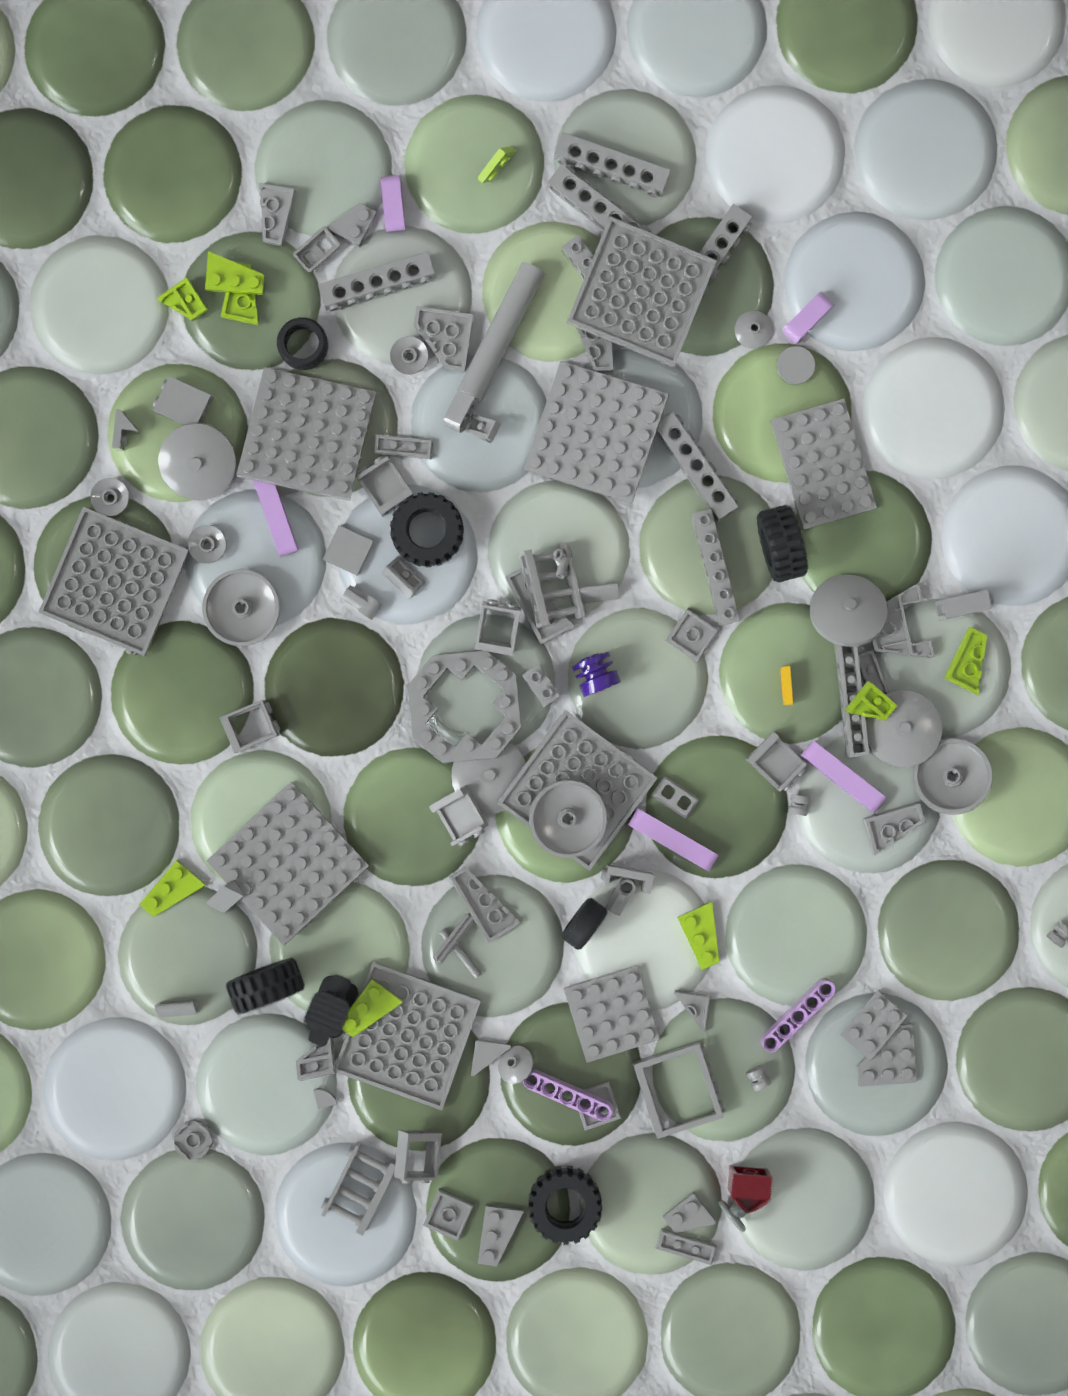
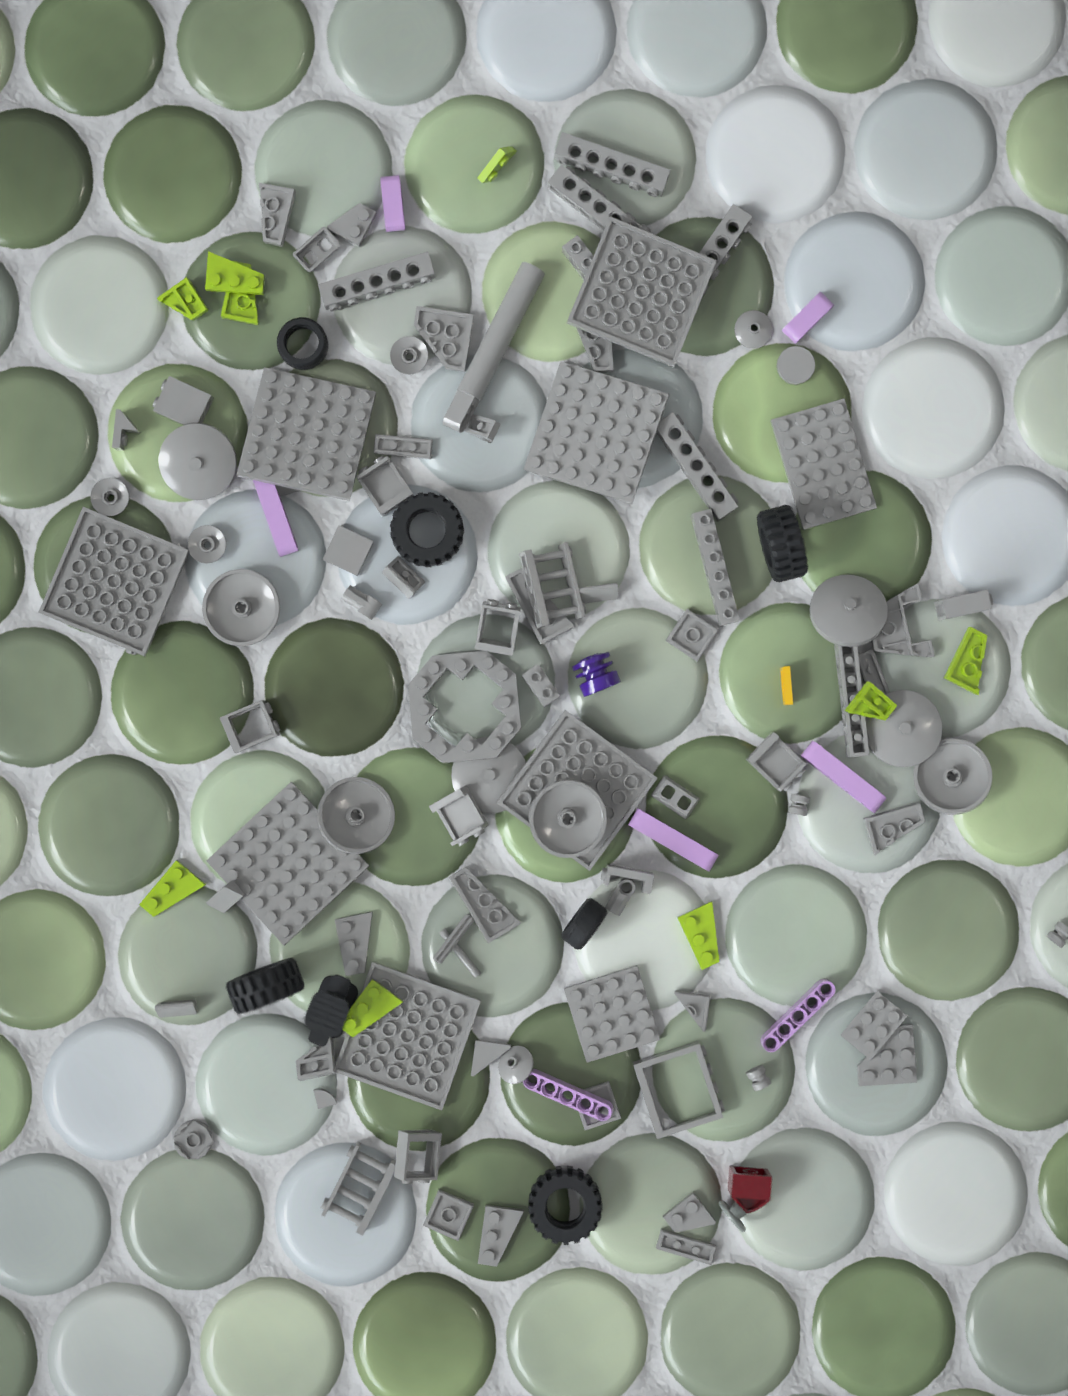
(353, 940): none -> light grey wing
(355, 815): none -> light grey dish
(562, 563): light grey arm -> none

